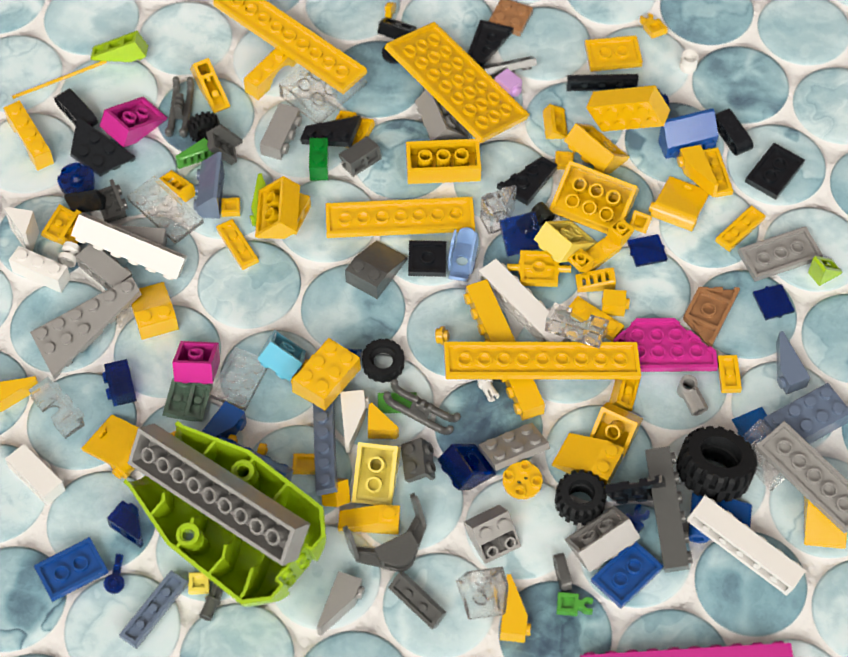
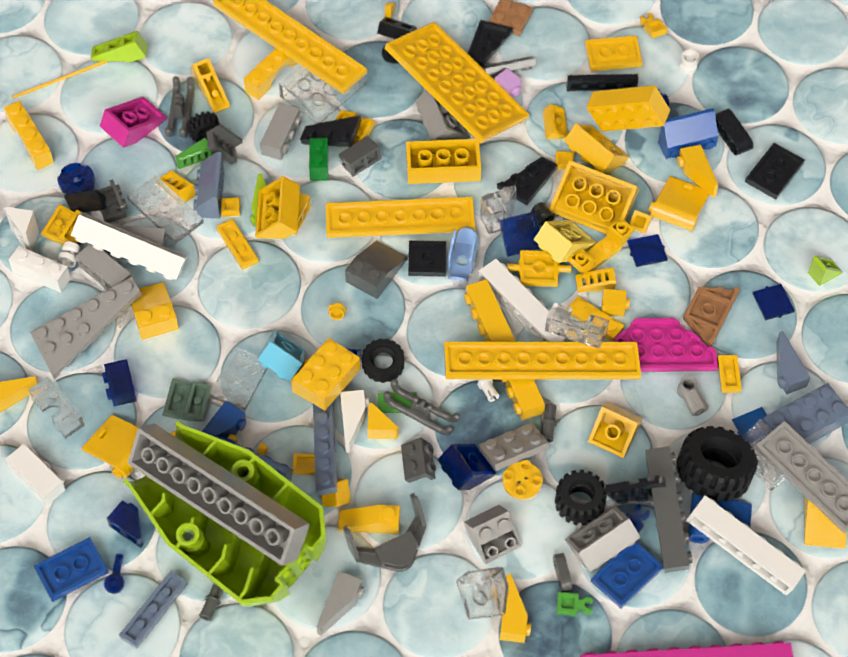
(75, 108): black beam -> none
(97, 150): black wing -> none
(196, 362): dark pink brick -> none
(198, 583): light yellow tile -> none
(336, 311): none -> yellow plate
(375, 474): light yellow slope -> none
(417, 600): dark grey plate -> none
(442, 335): yellow plate -> none
(549, 422): none -> dark grey axle
(589, 454): yellow slope -> none
(624, 393): yellow slope -> none
(717, 165): yellow tile -> none
(740, 228): yellow tile -> none
(779, 254): light grey plate -> none

